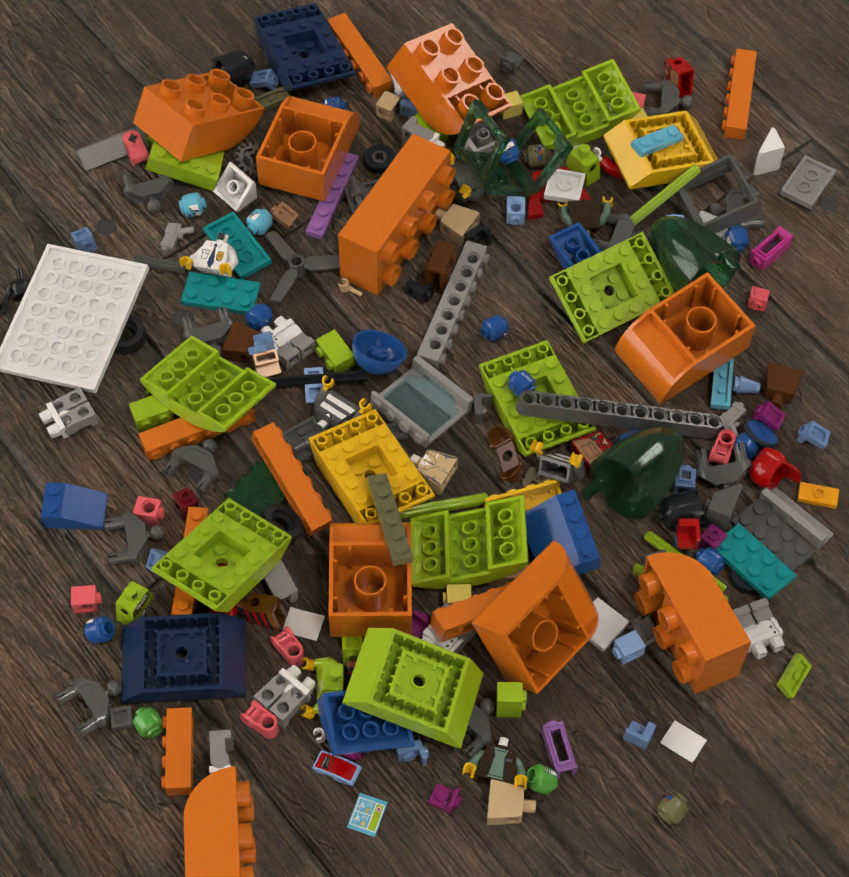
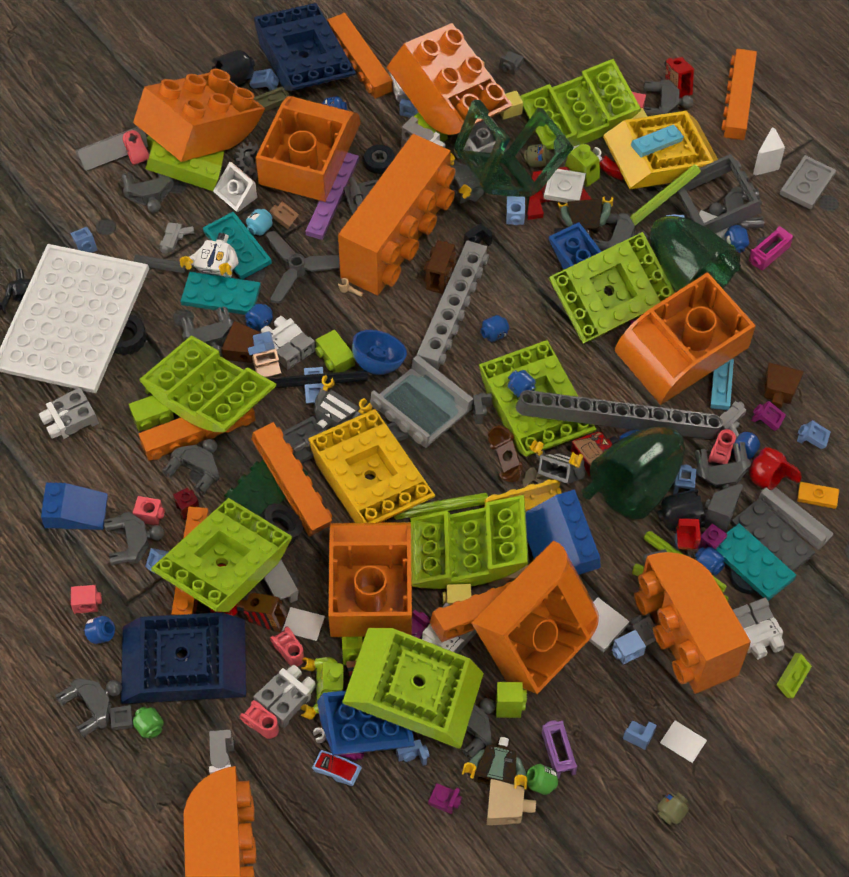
(134, 601): lime torso -> none
(179, 751): orange brick -> none
(192, 204): medium azure head -> none
(367, 814): sticker -> none
(386, 105): tan panel -> none
(389, 519): olive plate -> none
(418, 292): black bracket -> none
(436, 469): tan torso -> none
(457, 222): tan torso -> none
(511, 152): blue head -> none
(744, 385): medium blue cone -> none
(758, 298): coral bracket -> none
(761, 433): wheel -> none

